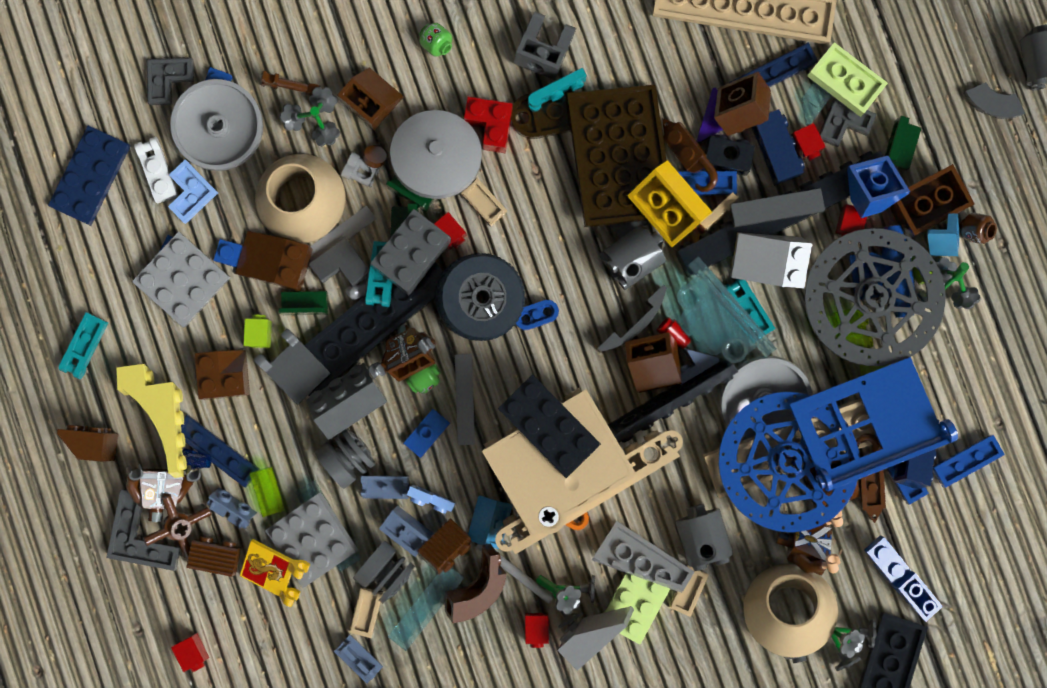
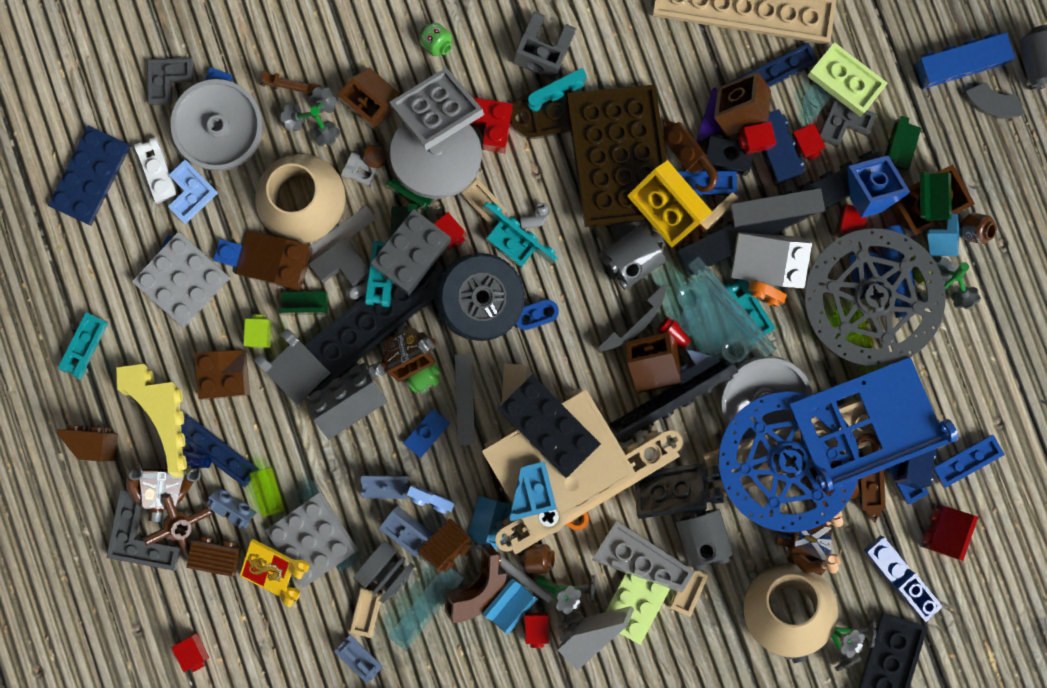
(345, 457): dark grey wheel -> none
(436, 108): none -> light grey plate
(510, 606): none -> dark azure panel
(513, 240): none -> teal bracket
(513, 378): none -> tan tile
(533, 492): none -> dark azure wing
(537, 558): none -> reddish brown head
(538, 218): none -> light grey arm
(677, 490): none -> black tile
(757, 138): none -> red brick
(763, 291): none -> orange plate
(935, 196): none -> dark green panel
(949, 532): none -> red slope
(964, 60): none -> blue brick

